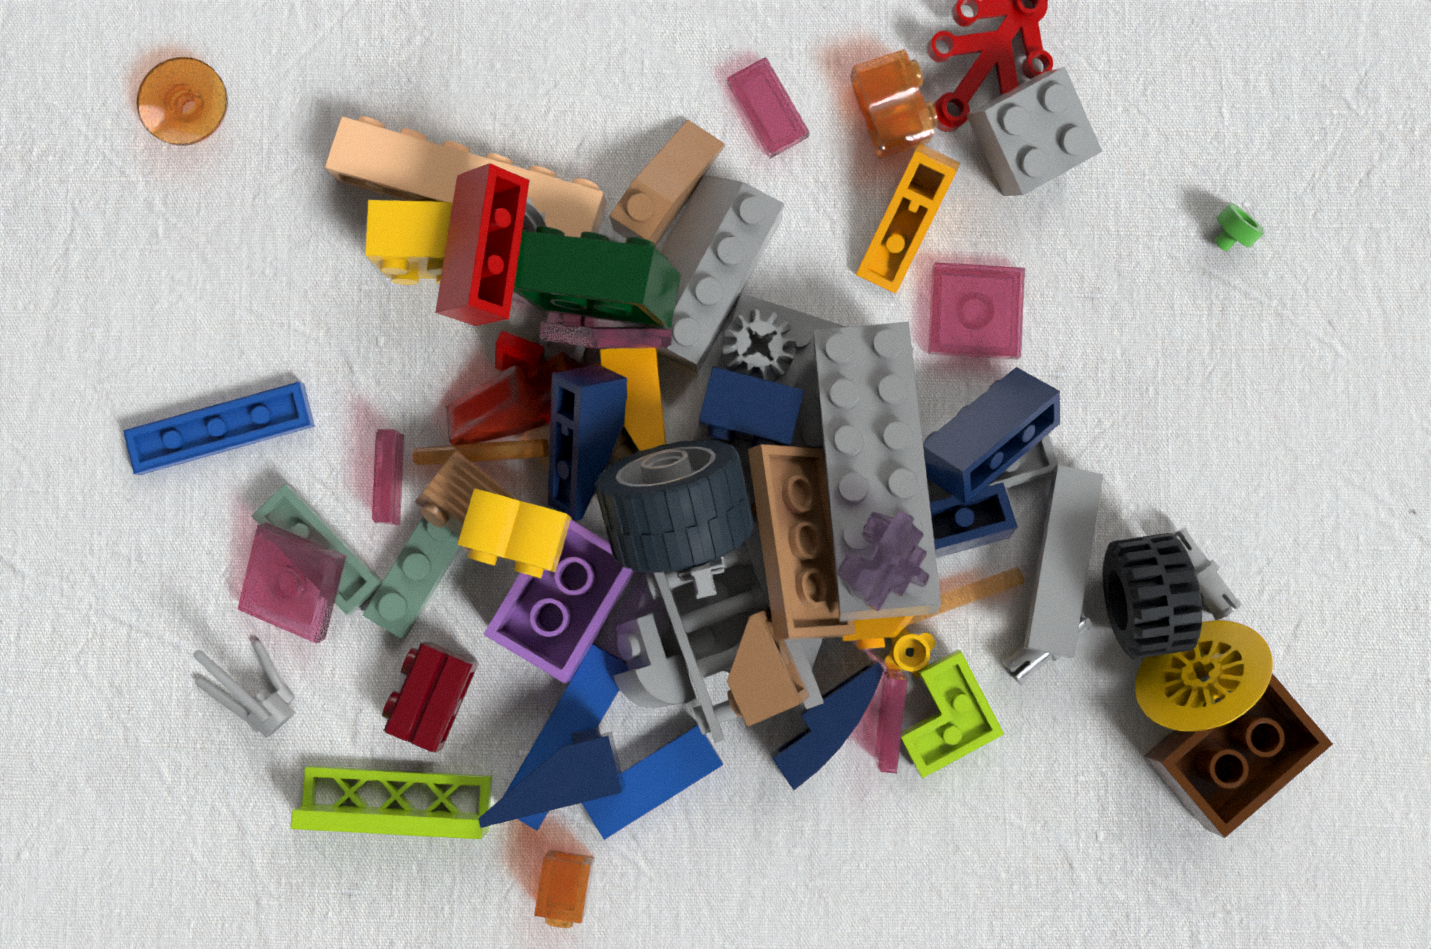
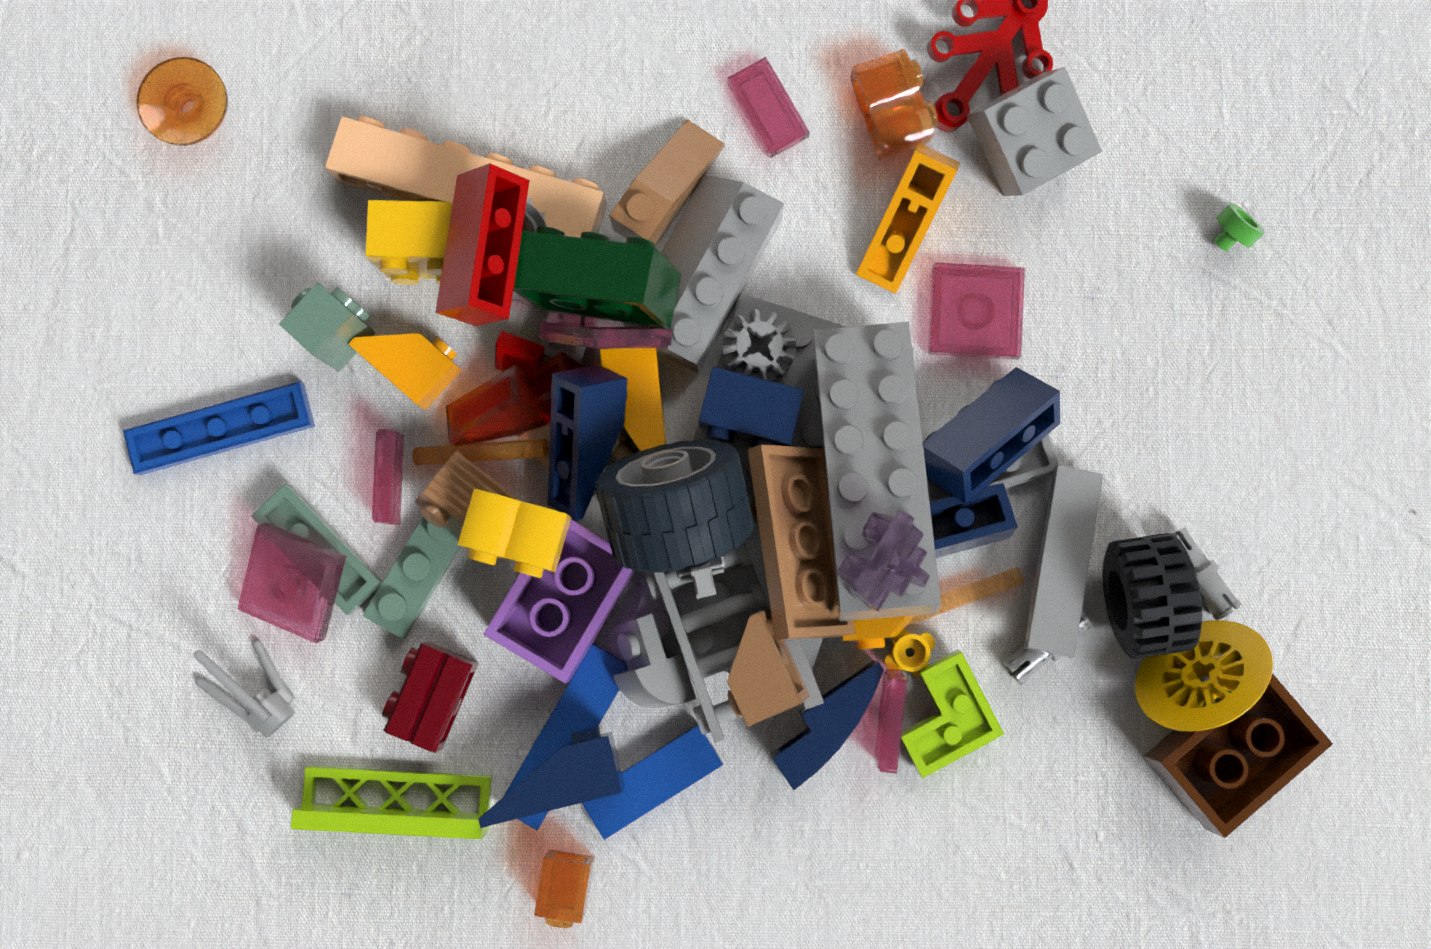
(326, 324): none -> sand green brick
(411, 363): none -> light orange slope

